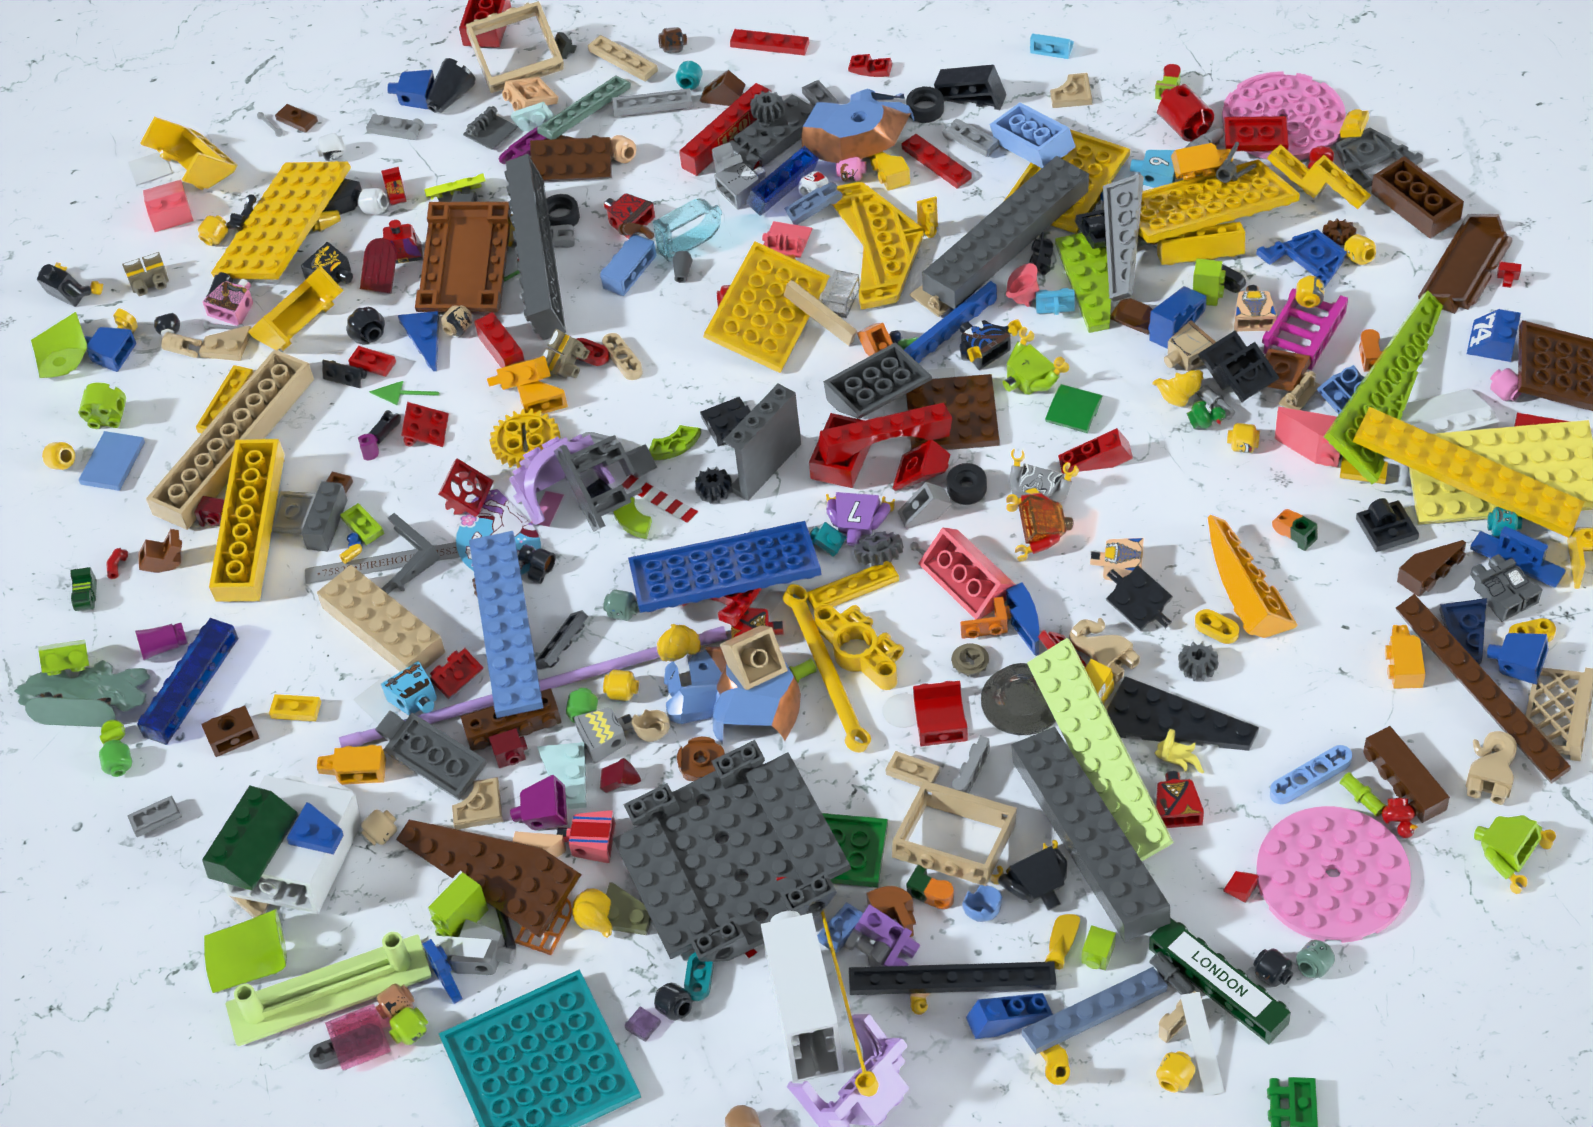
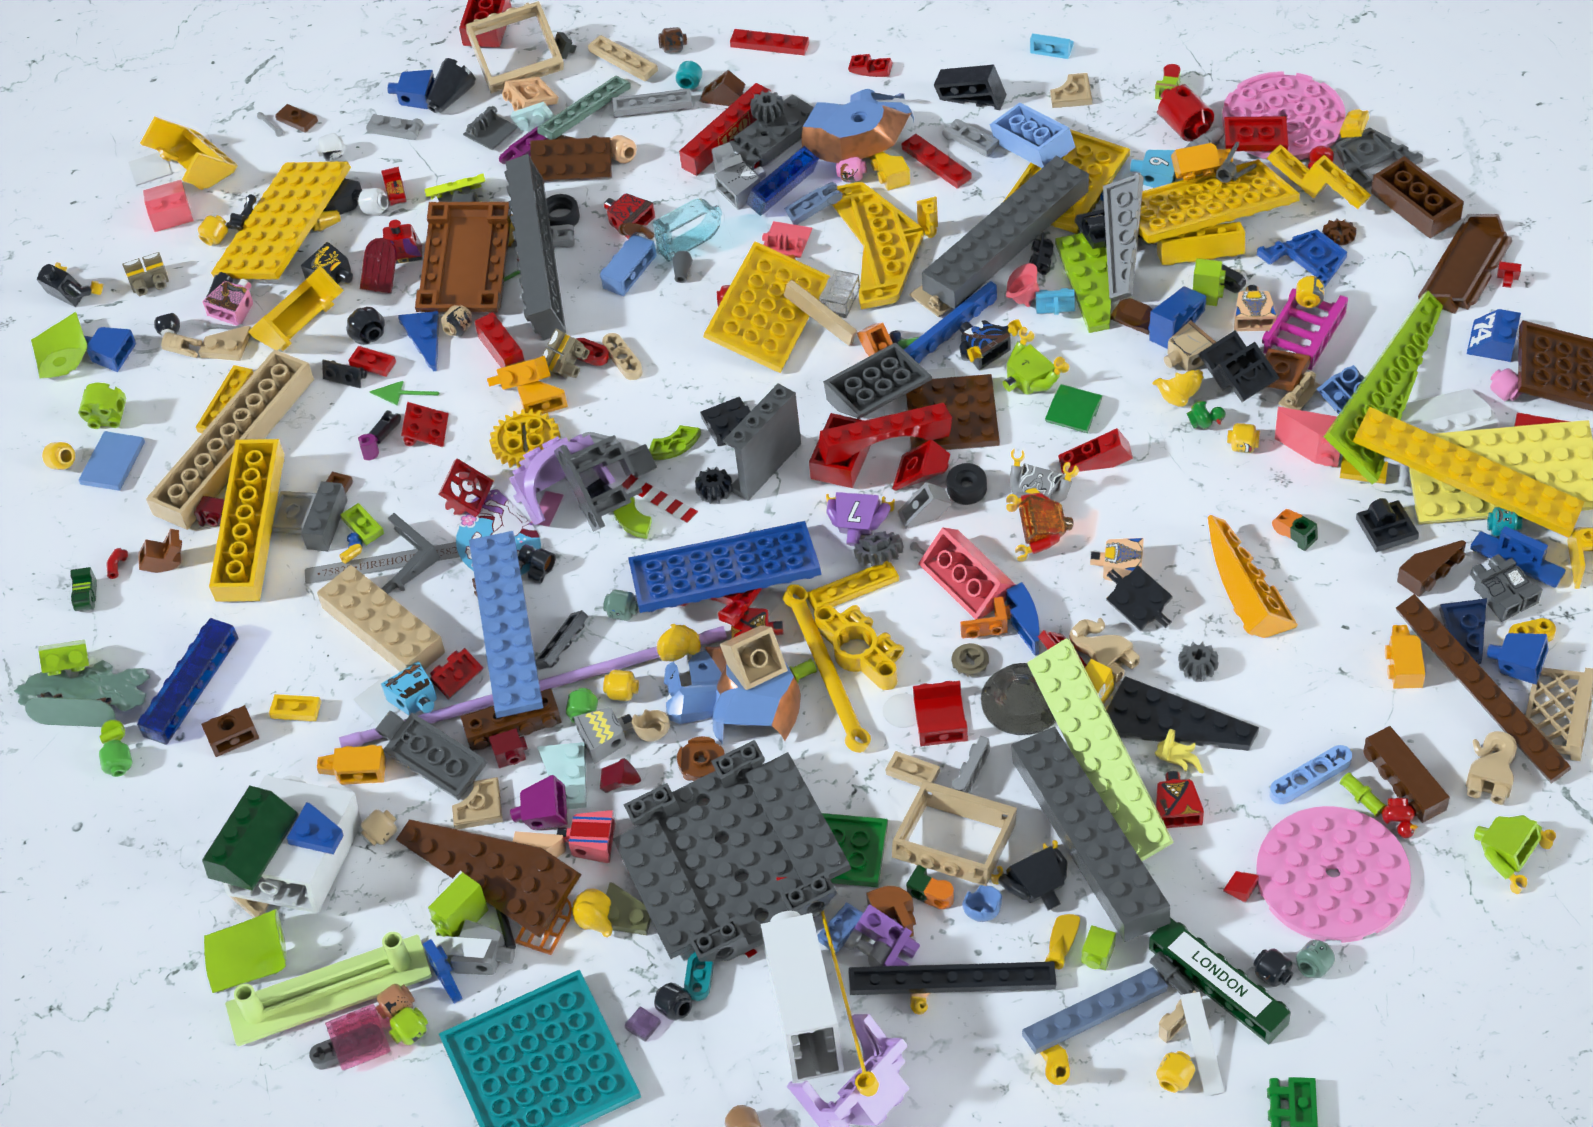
(125, 320): yellow plate -> none
(154, 816): light grey plate -> none
(160, 639): magenta plant -> none
(811, 182): white head -> none
(817, 92): flat silver plate -> none
(827, 538): teal bracket -> none
(921, 94): black tyre -> none
(1005, 1014): blue slope -> none
(1215, 400): light grey axle -> none
(1217, 626): yellow plate -> none
(1360, 249): yellow head -> none
(1369, 348): orange leg -> none

